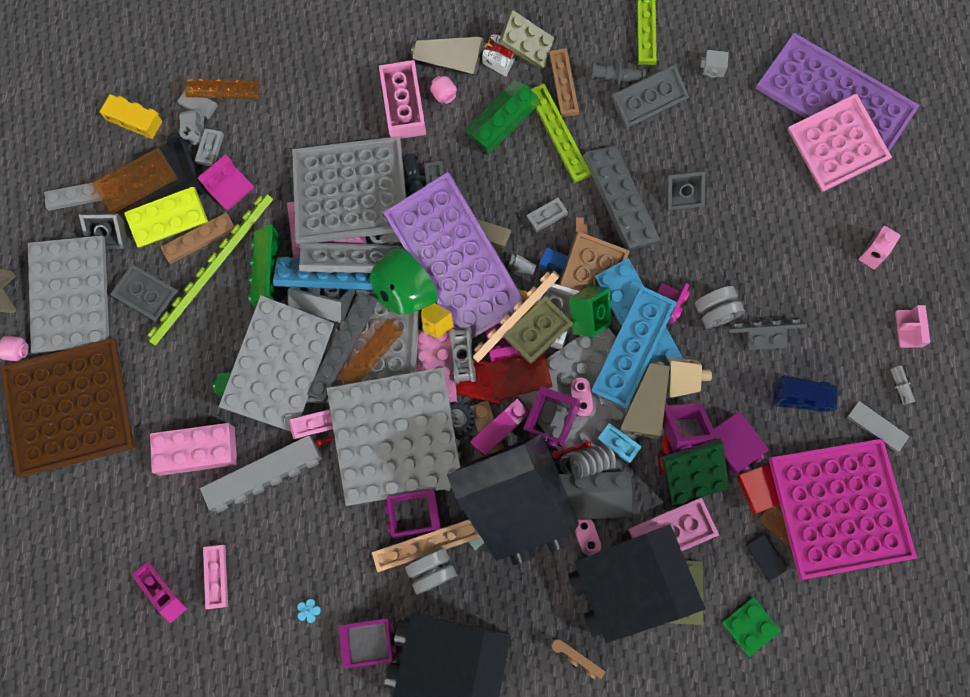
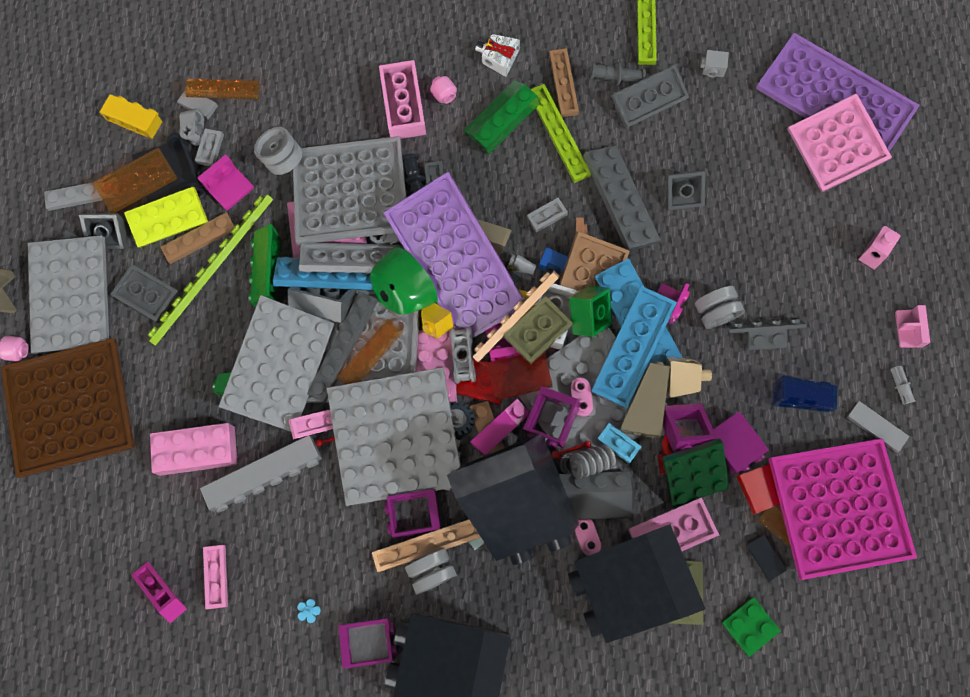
(278, 150): none -> light grey wheel
(453, 53): slope -> none
(526, 39): plate -> none
(576, 659): medium nougat plate -> none

